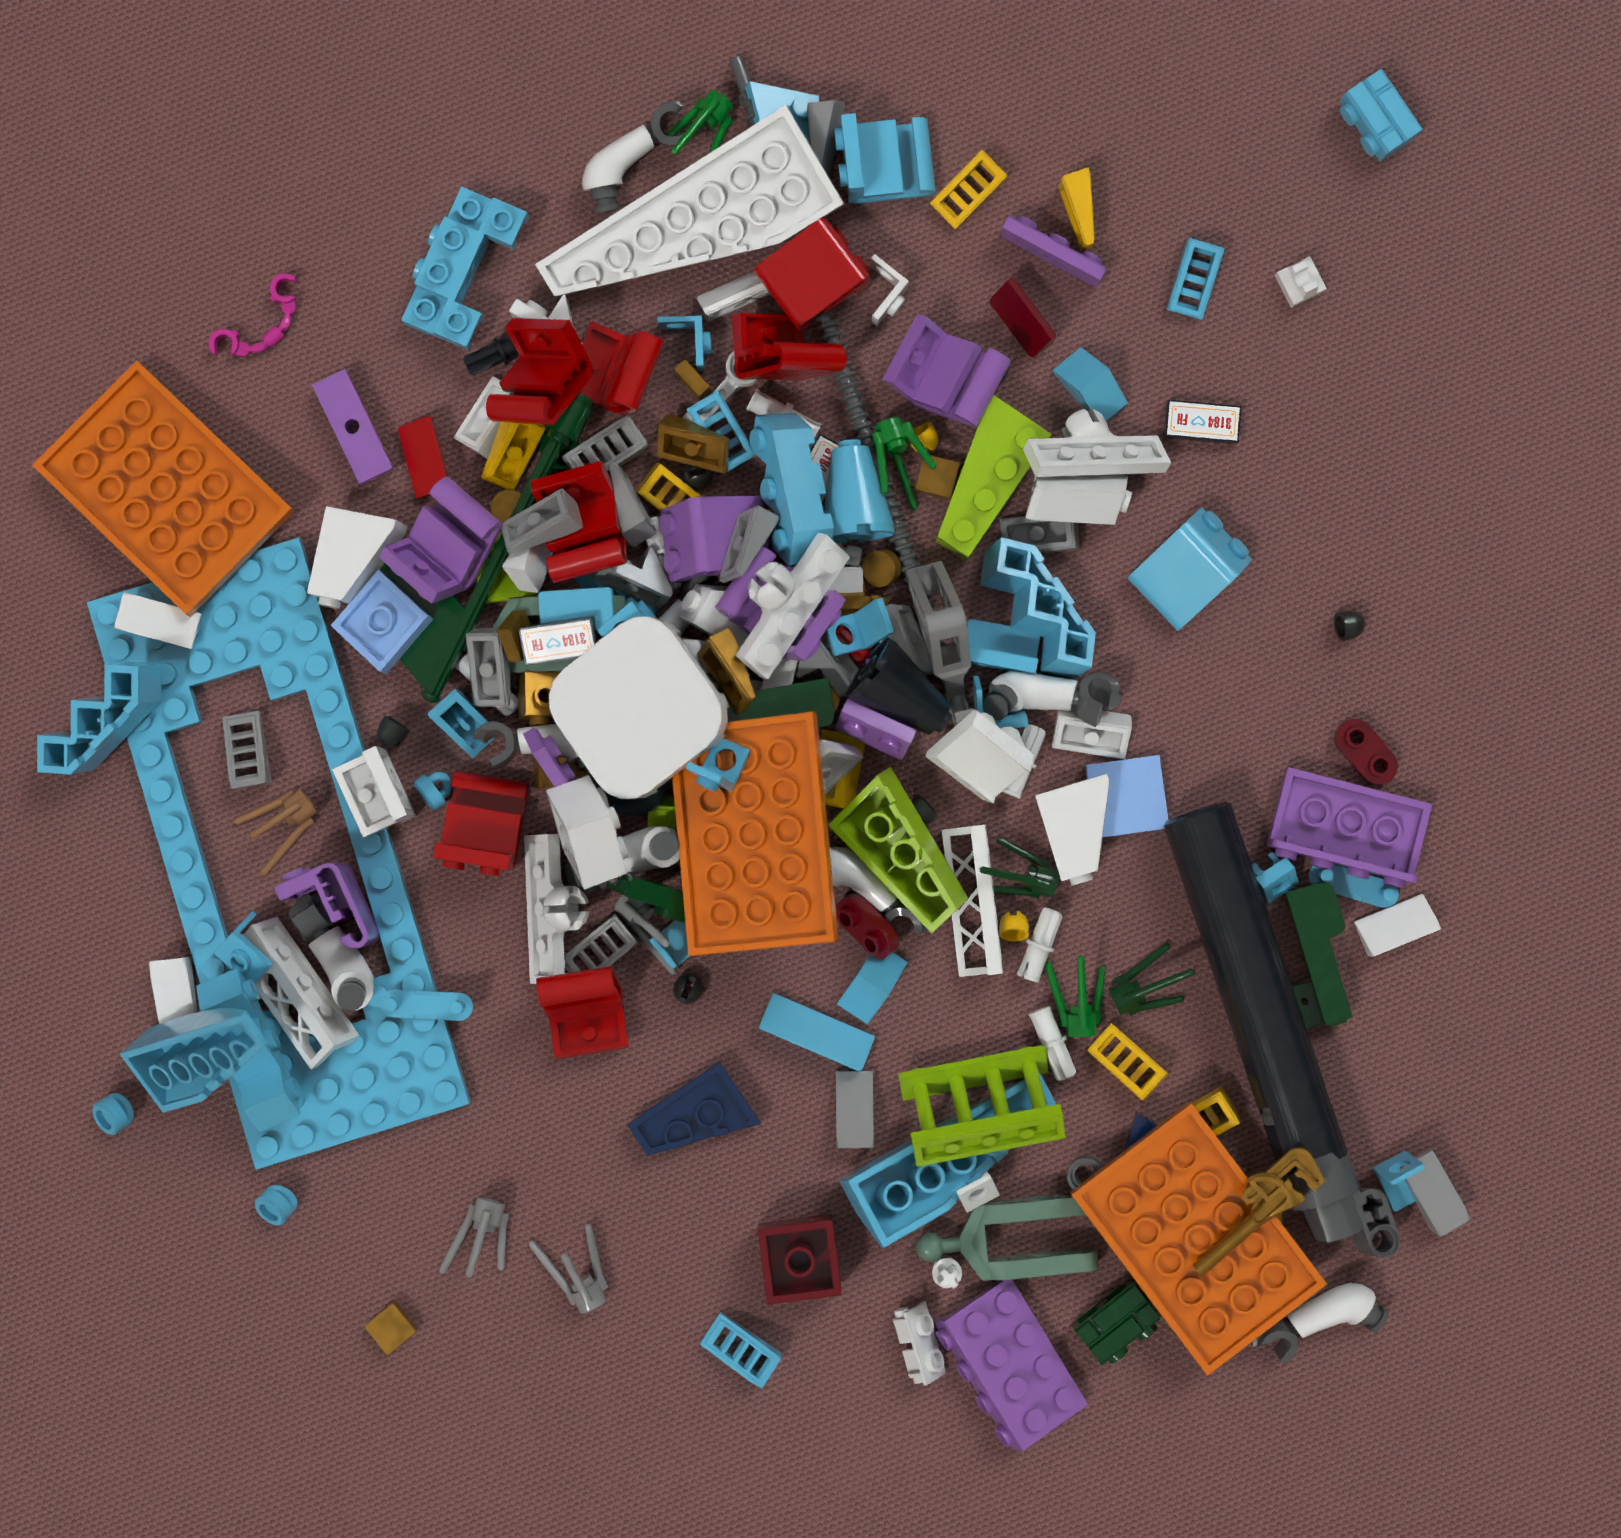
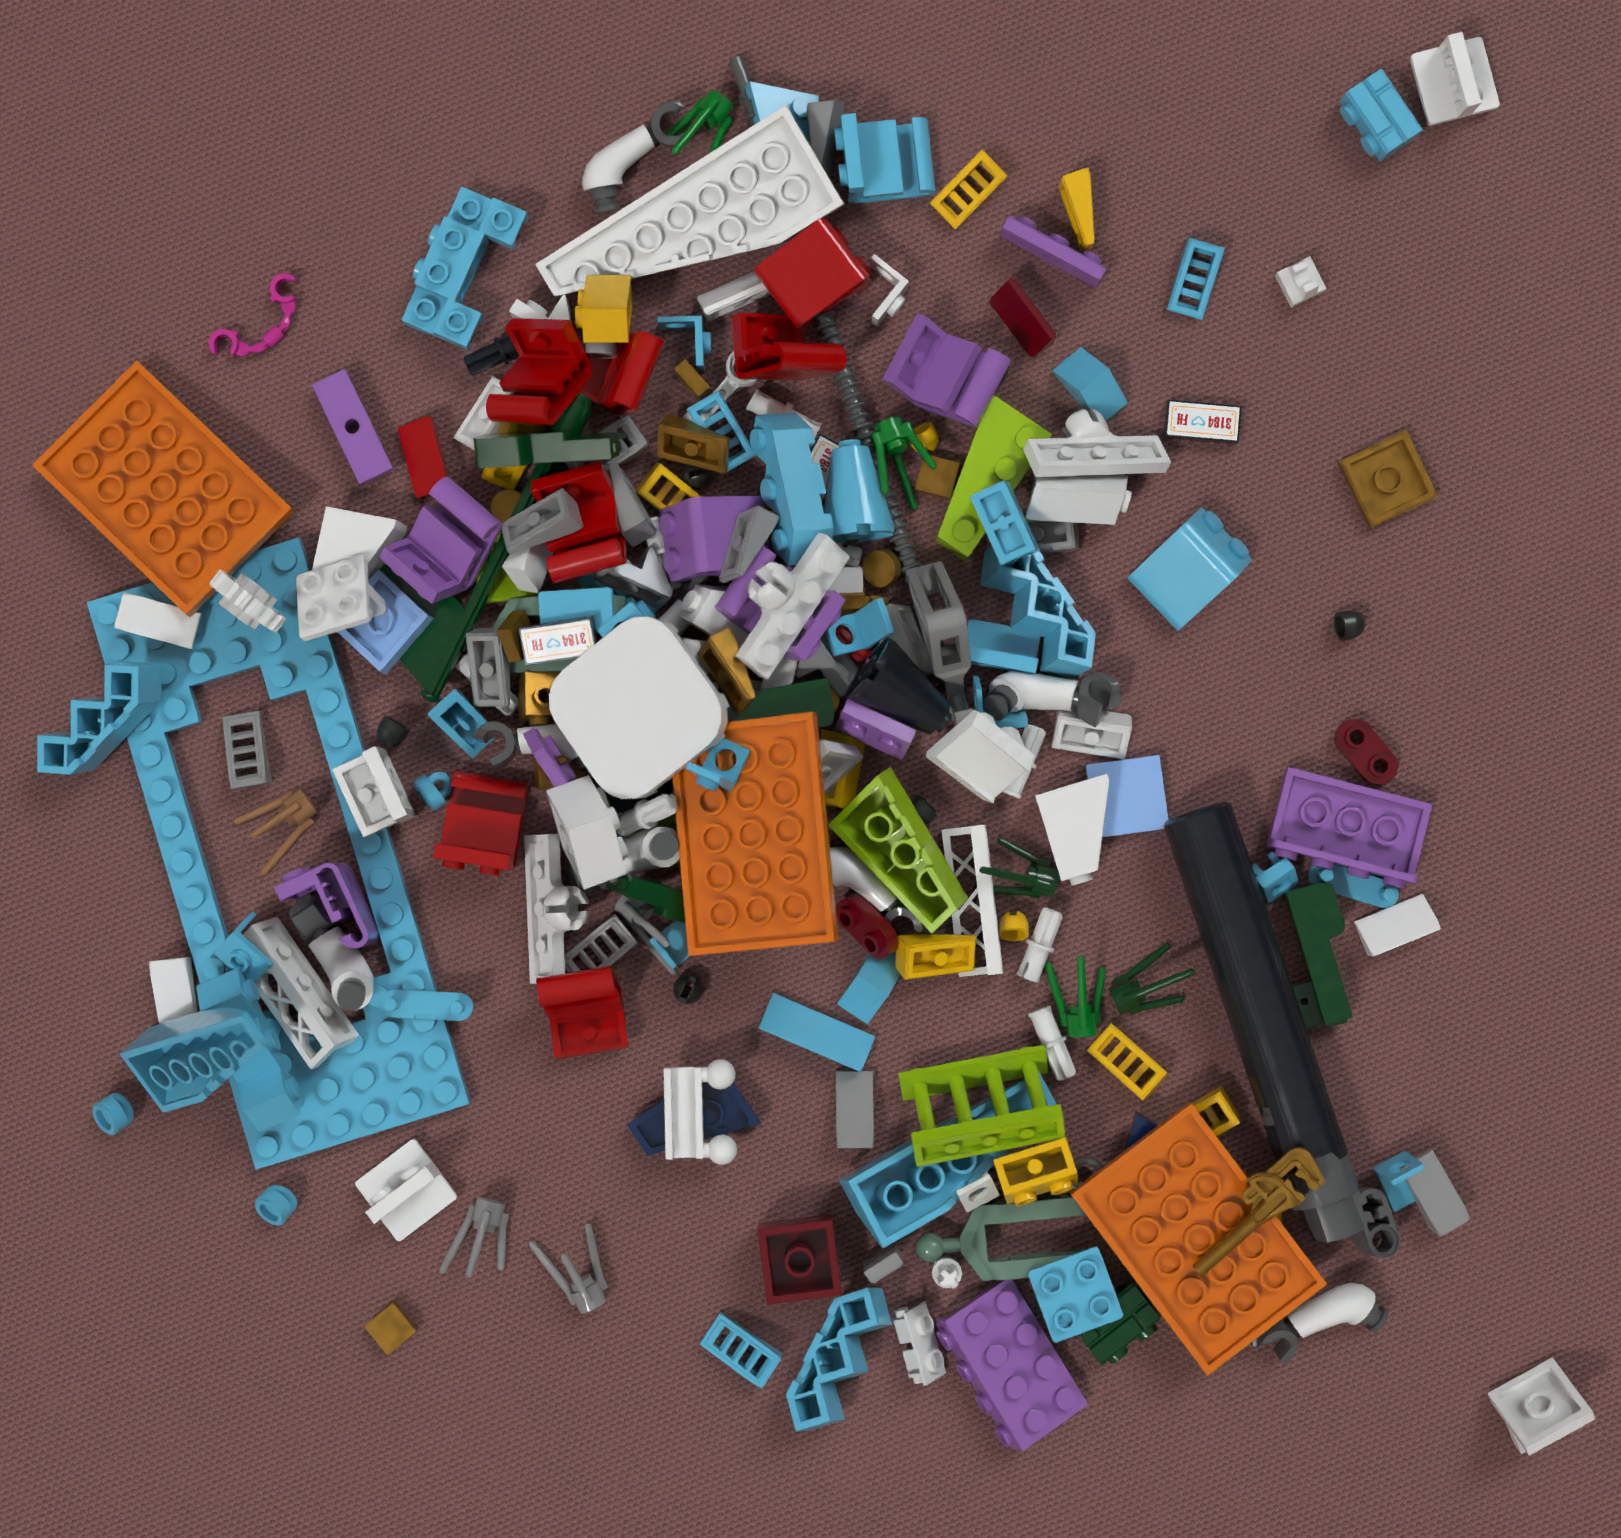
(247, 601): none -> white gear
(336, 598): none -> white bracket
(405, 1190): none -> white bracket
(543, 447): none -> dark green piece
(600, 350): none -> light grey tile
(605, 309): none -> yellow brick
(646, 814): none -> white axle
(685, 1112): none -> white gear
(834, 1357): none -> medium azure brick
(882, 1262): none -> light grey tile
(934, 955): none -> yellow slope
(1004, 523): none -> medium azure hinge
(1036, 1172): none -> yellow brick
(1075, 1294): none -> medium azure bracket
(1387, 479): none -> pearl gold tile
(1454, 79): none -> white bracket
(1540, 1407): none -> white bracket

